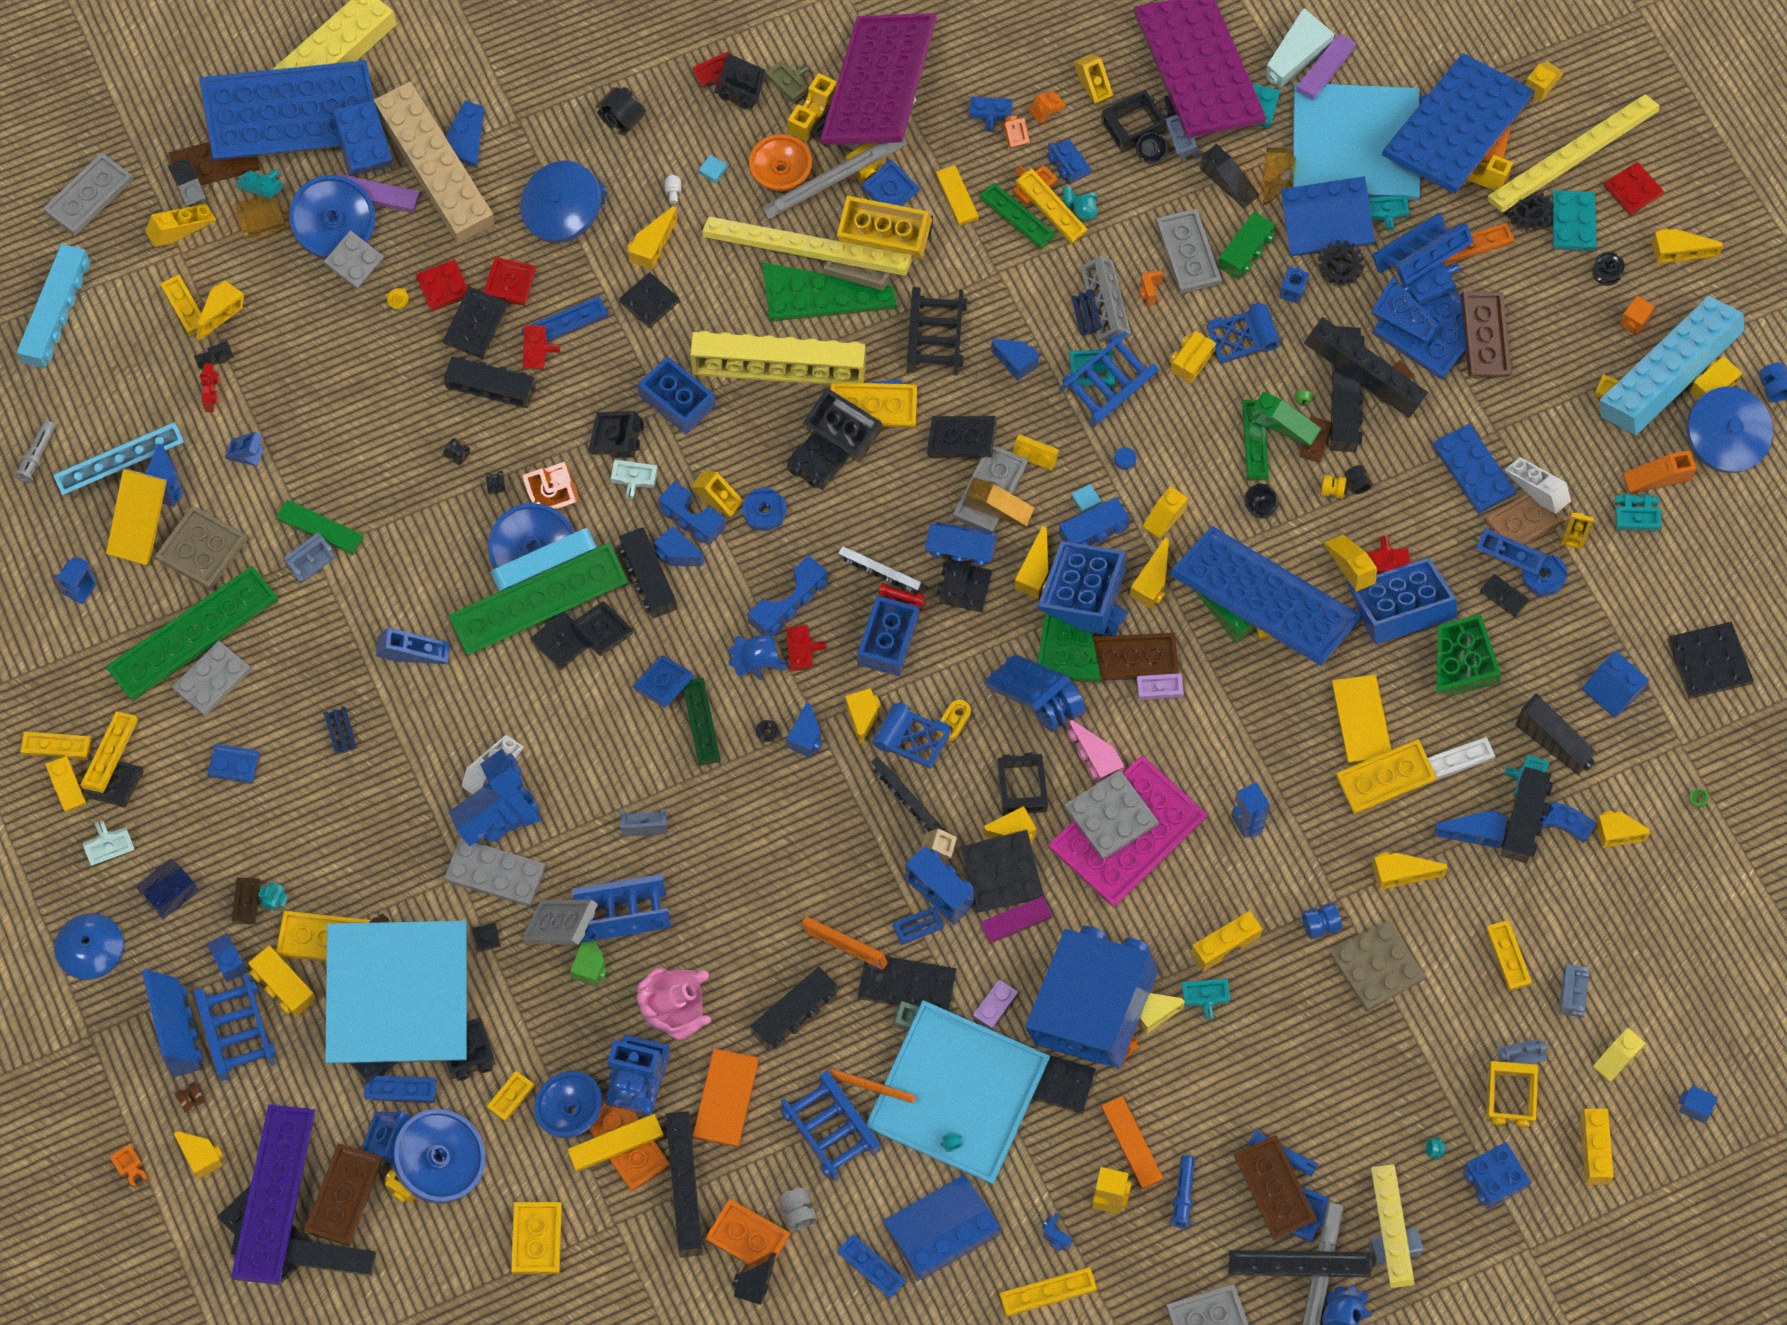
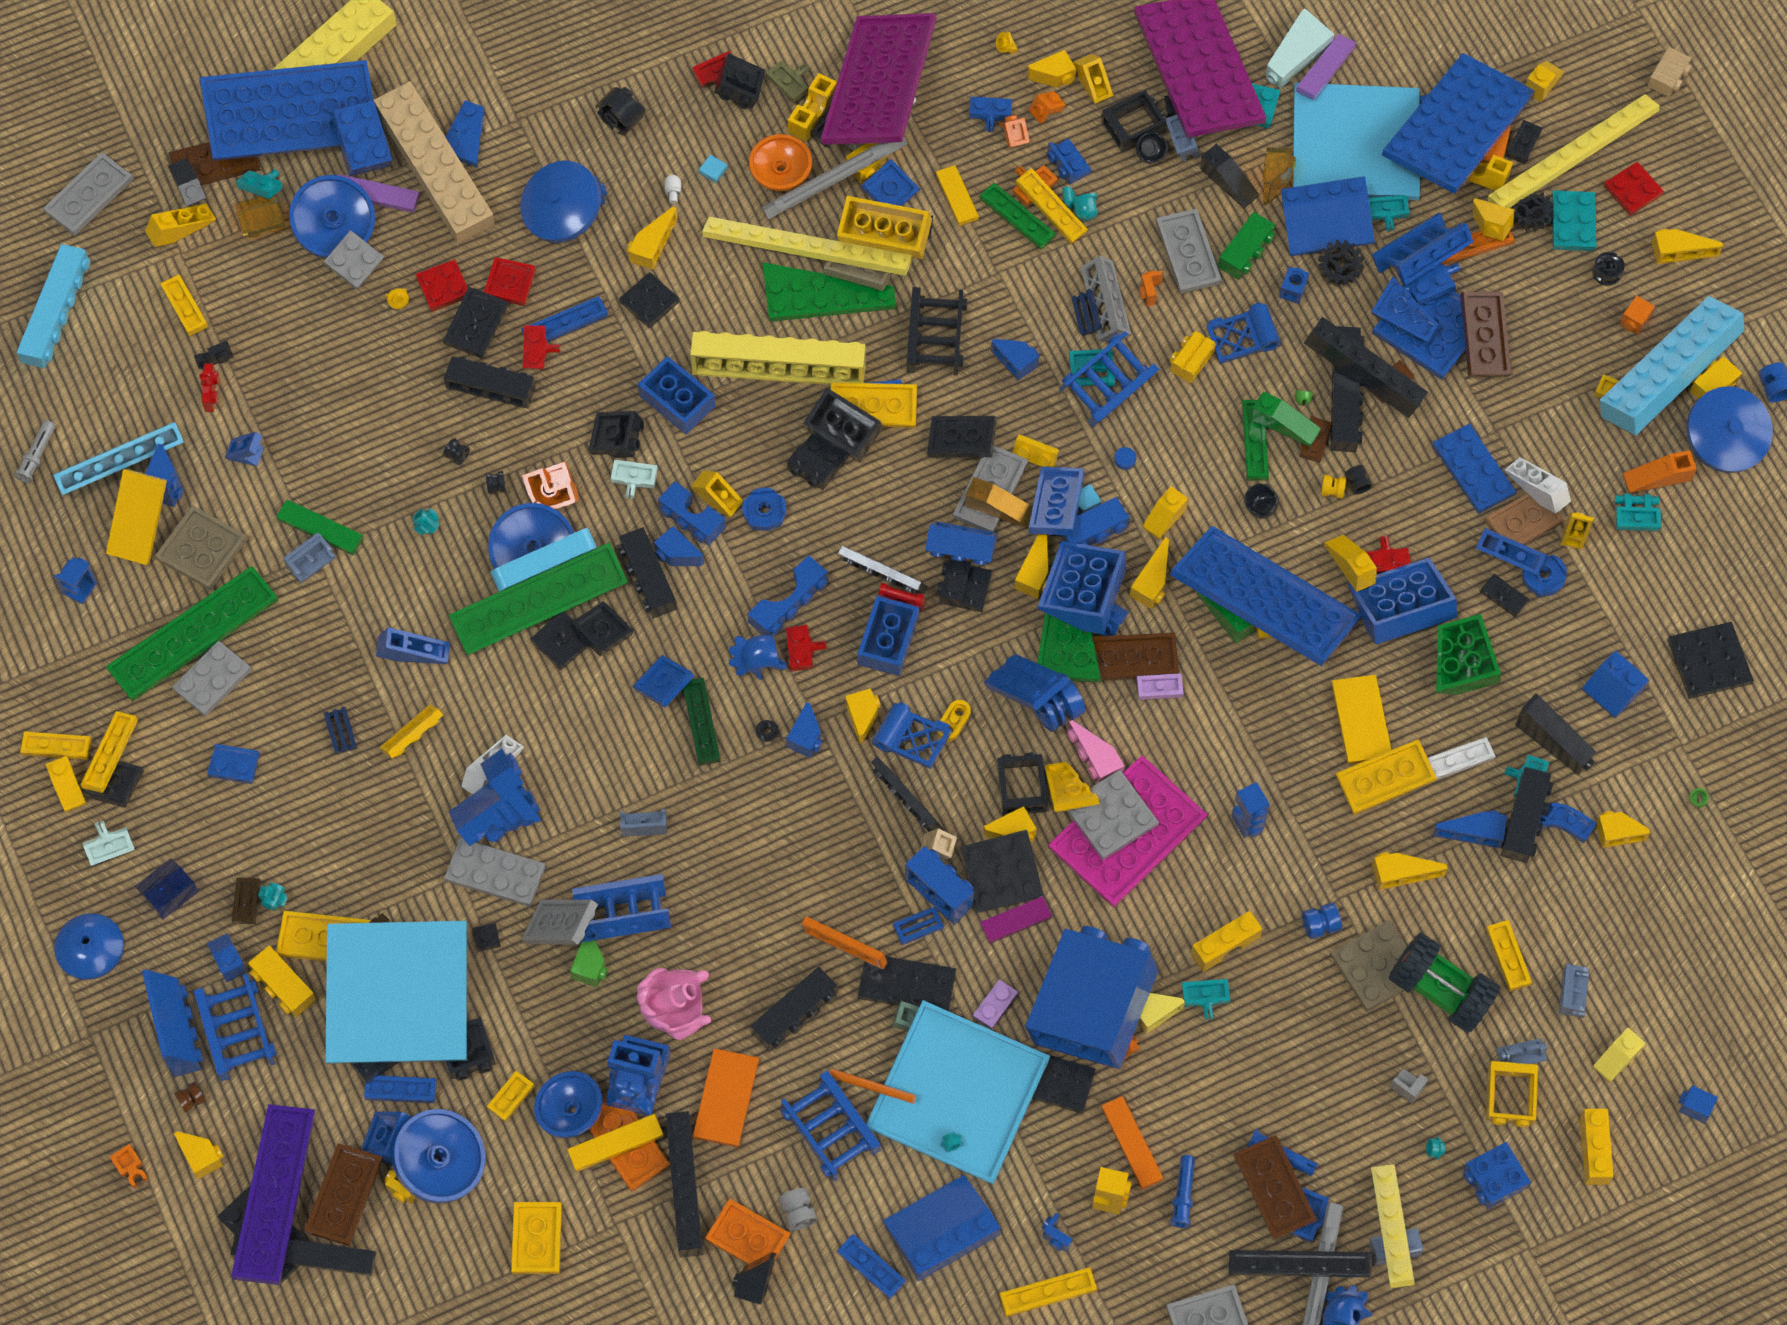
(221, 304): yellow slope -> none
(411, 731): none -> yellow plate
(425, 521): none -> teal gear
(1005, 43): none -> yellow plate
(1053, 70): none -> yellow slope
(1056, 501): none -> blue plate
(1067, 789): none -> yellow wing
(1408, 1085): none -> light grey panel
(1443, 983): none -> black plate
(1493, 219): none -> yellow slope
(1524, 142): none -> black plate
(1669, 72): none -> tan brick

